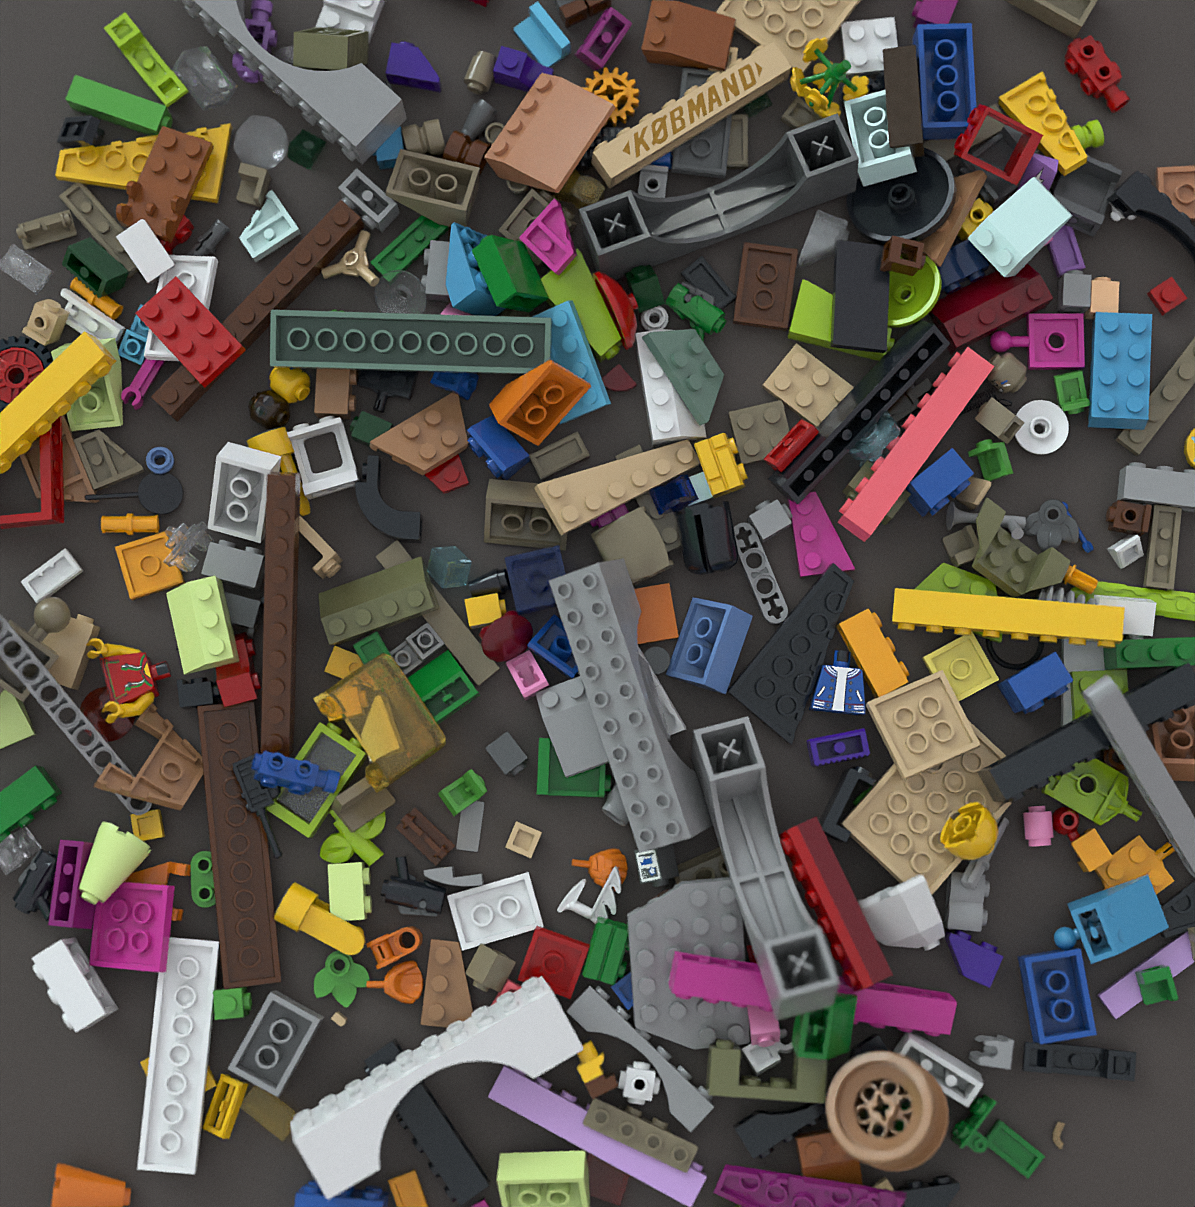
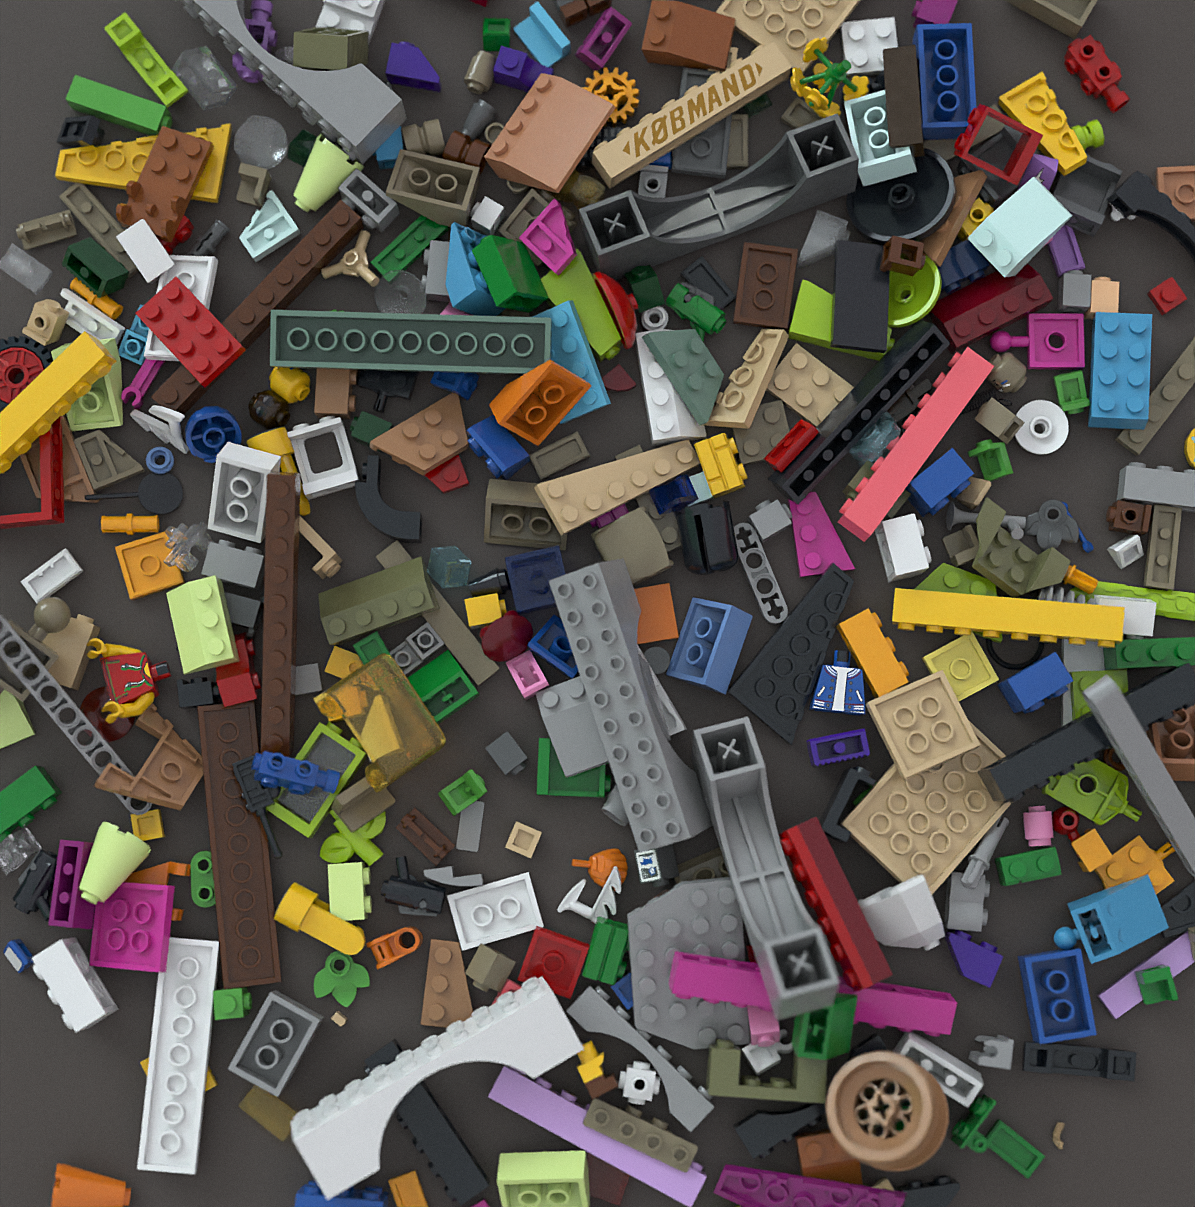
(18, 955): none -> blue slope
(167, 433): none -> white piece
(210, 431): none -> blue cylinder
(228, 1108): yellow tile -> none
(308, 679): none -> light grey tile
(323, 174): none -> yellowish green cone
(401, 982): orange piece -> none
(487, 216): none -> white plate
(496, 33): none -> green slope
(748, 383): none -> tan wing
(902, 547): none -> white brick
(971, 833): yellow cylinder -> none
(1027, 866): none -> green brick

